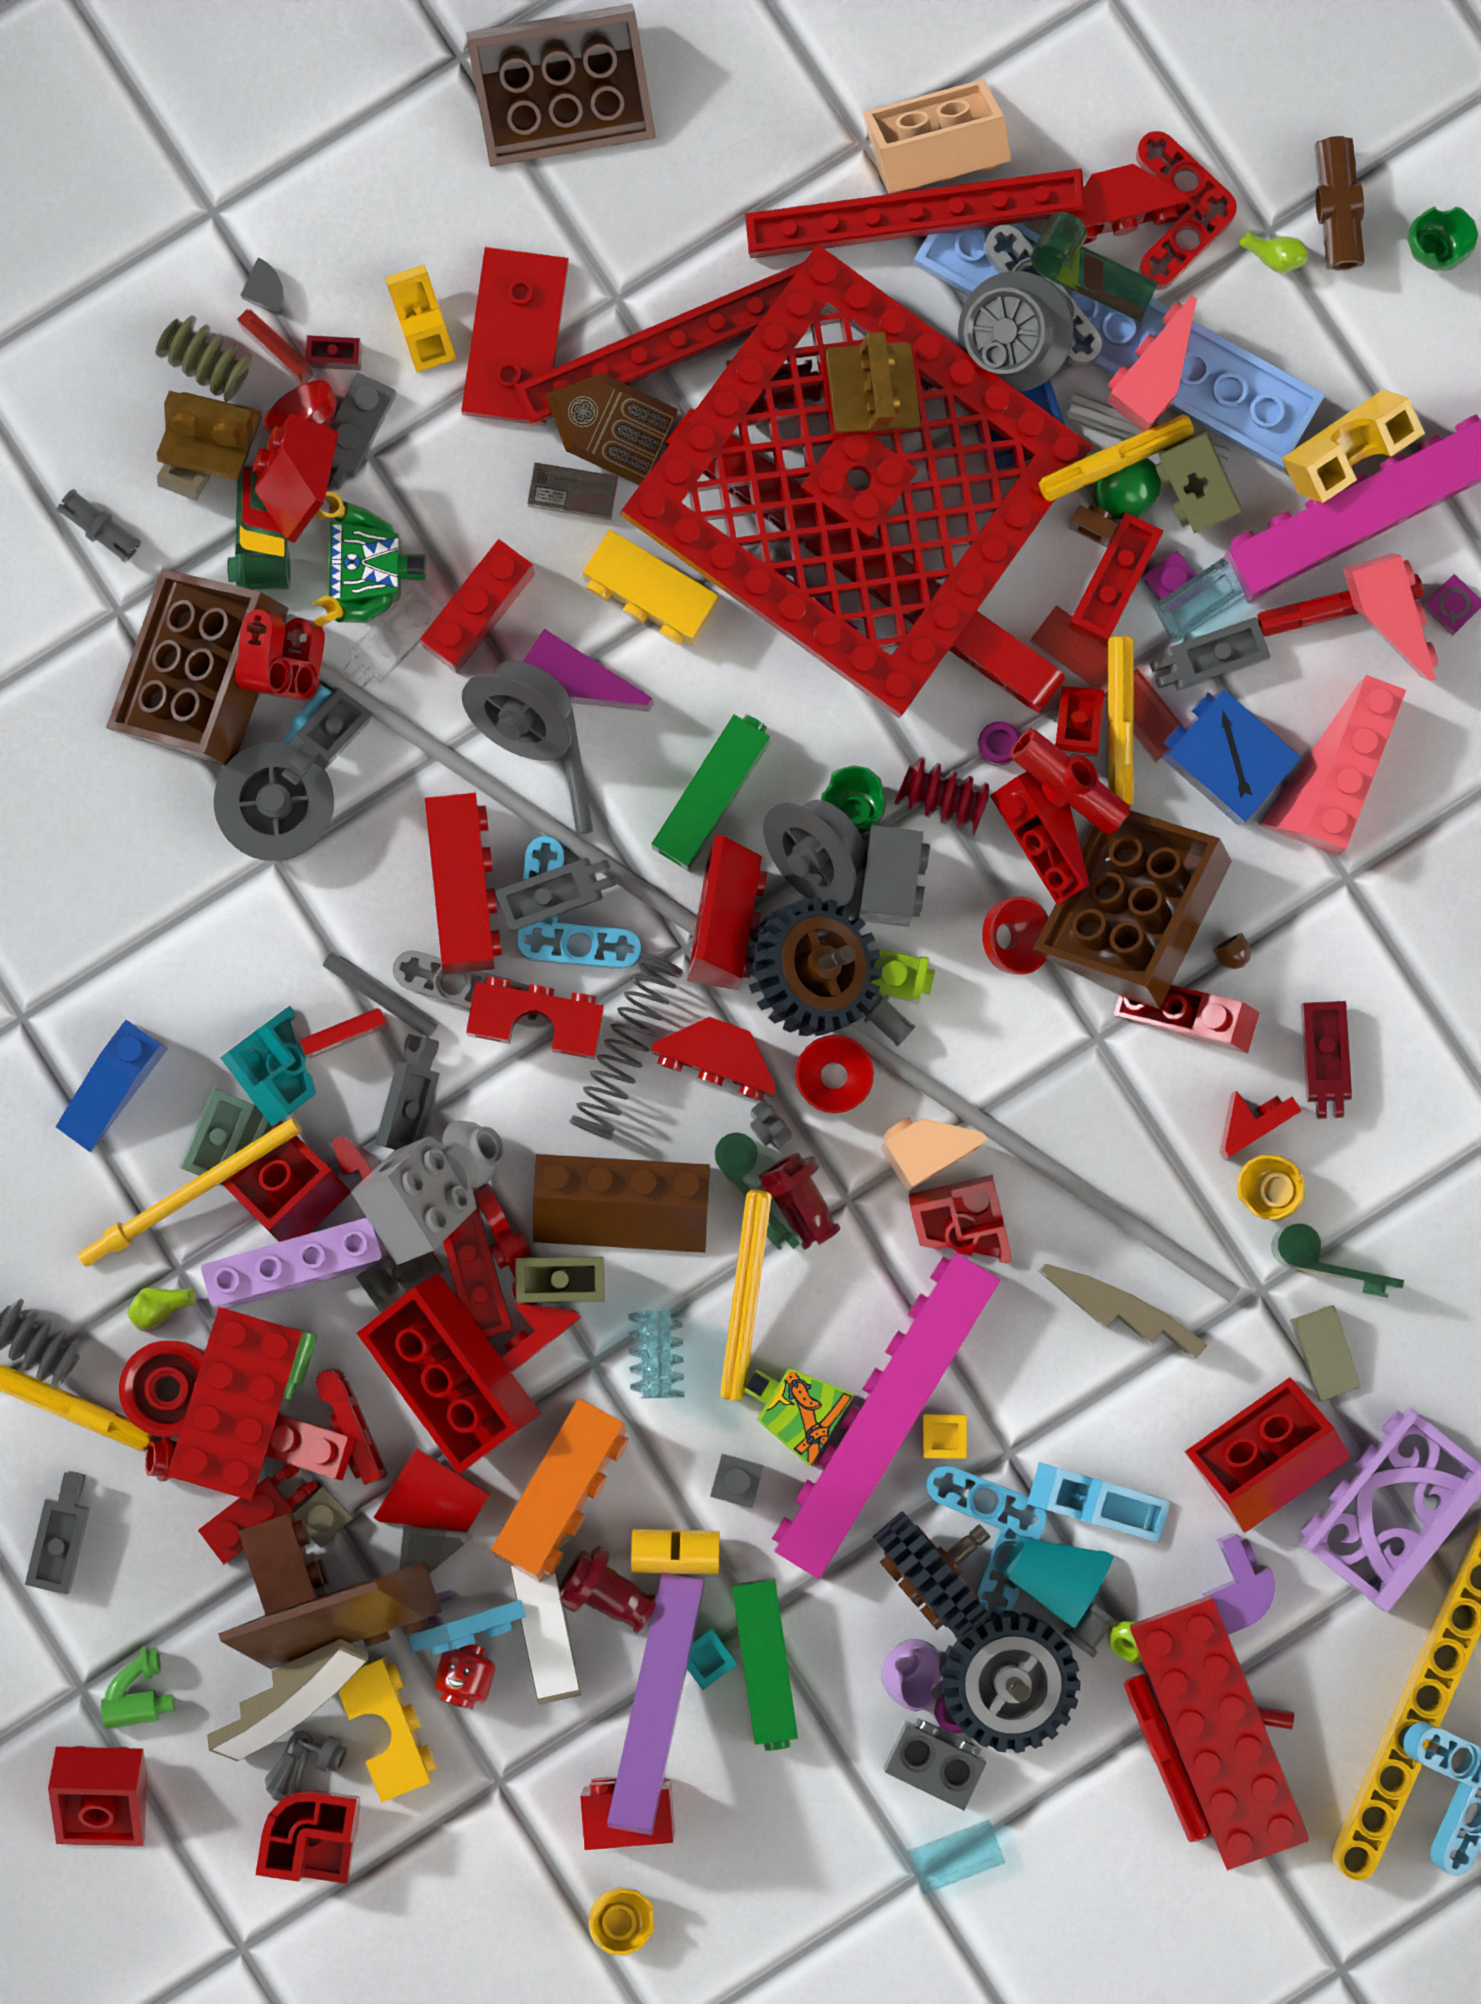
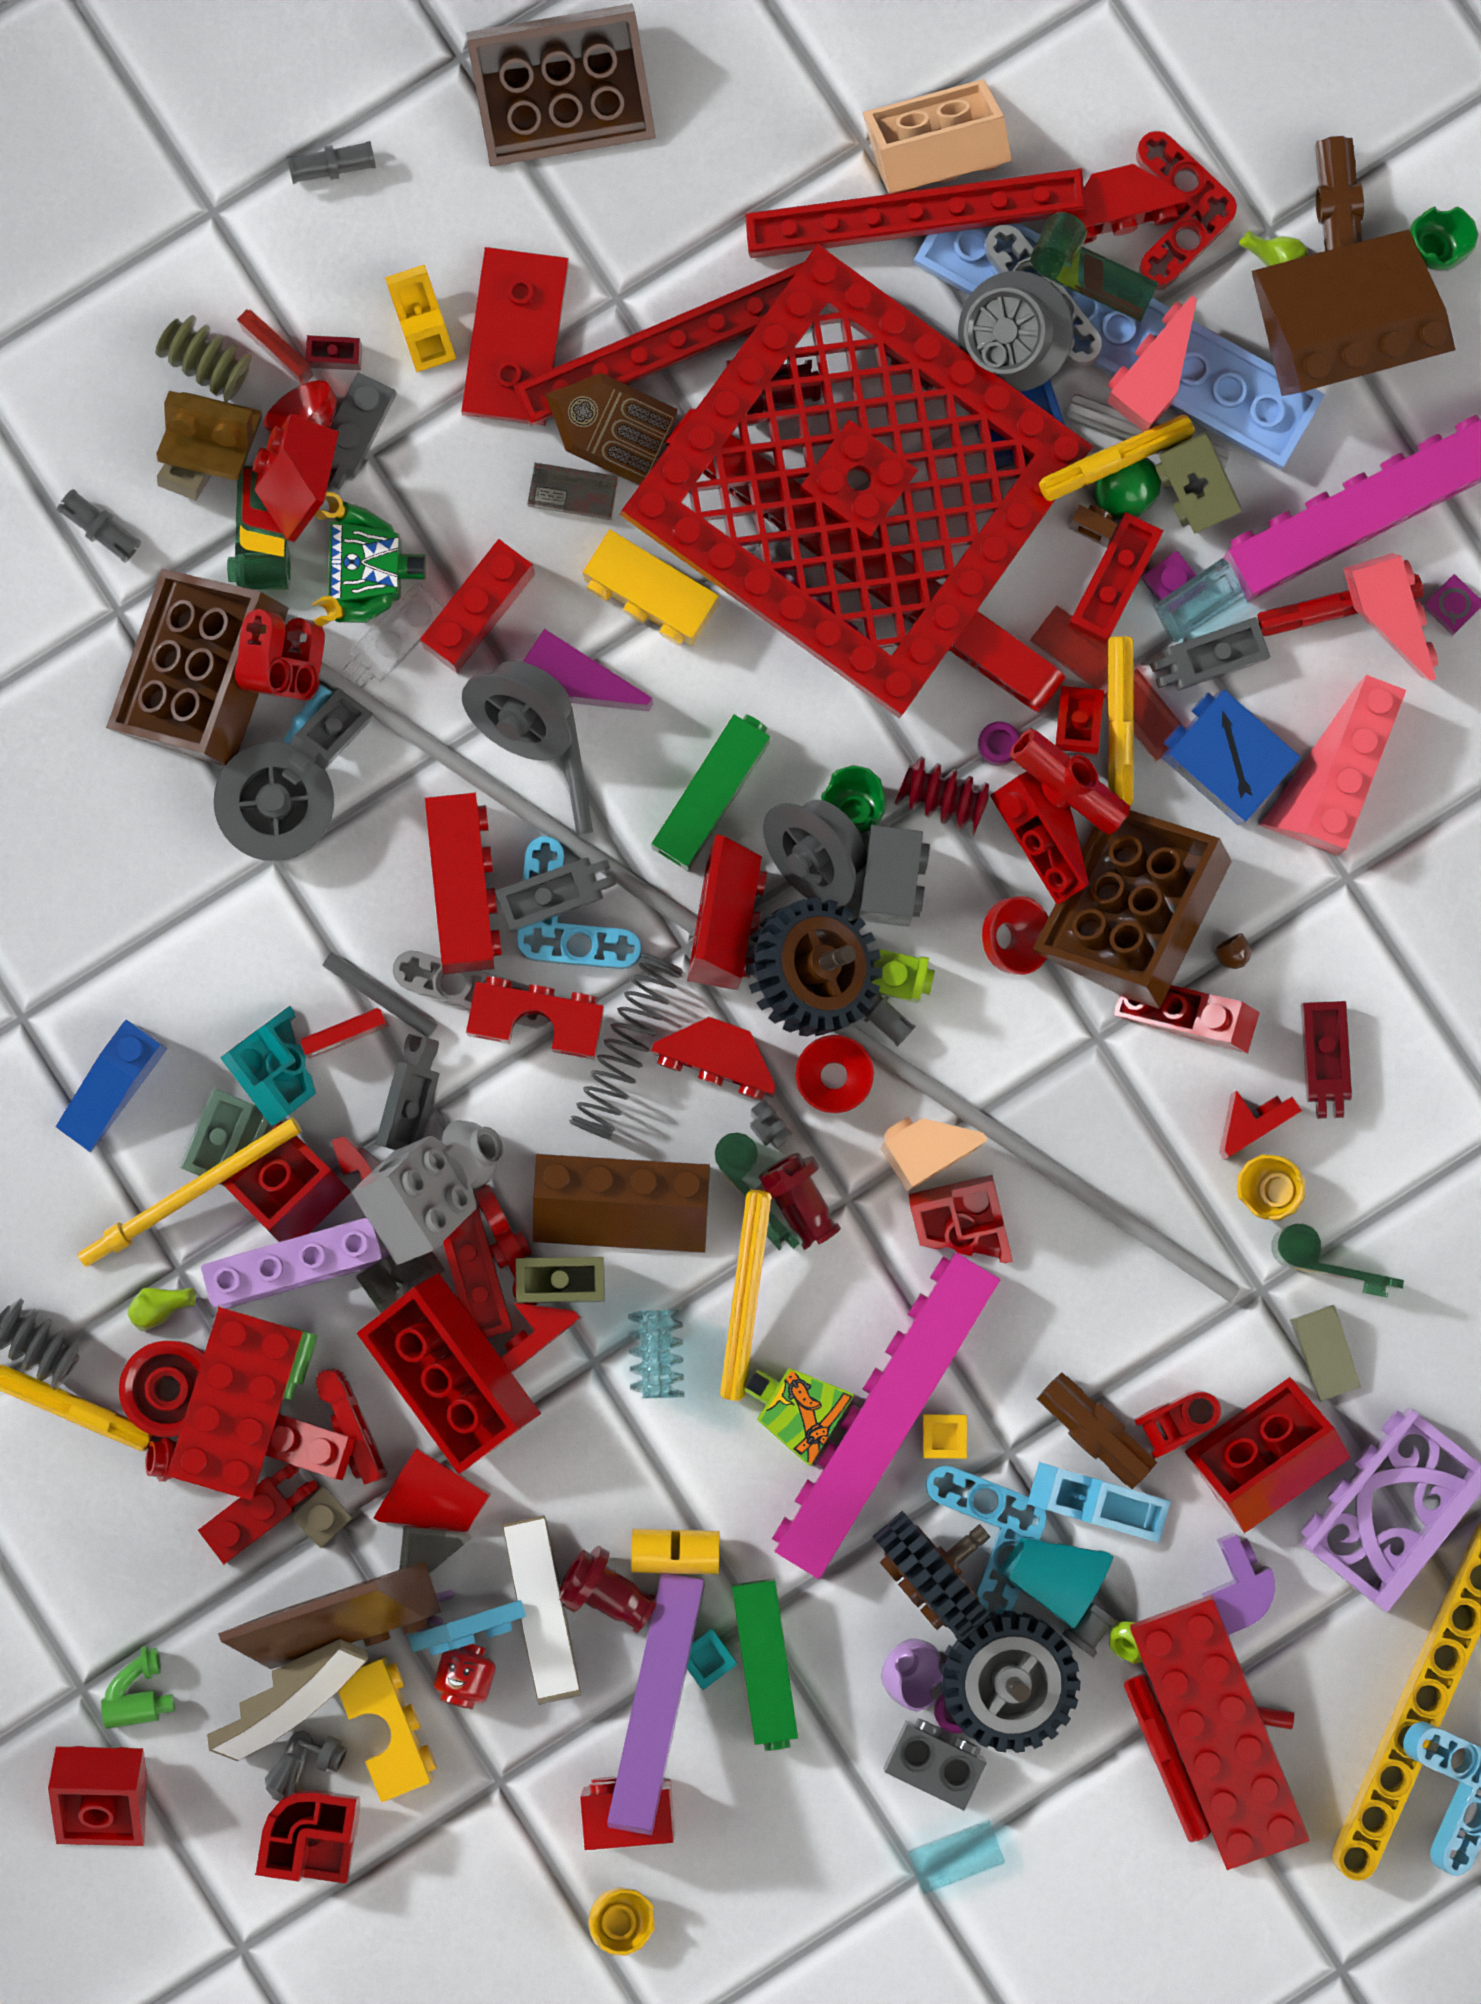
(59, 1538): dark grey plate -> none
(264, 288): dark grey tile -> none
(281, 1564): copper brick -> none
(331, 162): none -> dark grey pin
(559, 1491): orange brick -> none
(737, 1480): dark grey brick -> none
(872, 386): pearl gold bracket -> none
(1096, 1430): none -> reddish brown piece
(1107, 1302): dark tan slope -> none
(1176, 1422): none -> red piece
(1351, 312): none -> reddish brown slope
(1375, 427): yellow arch -> none

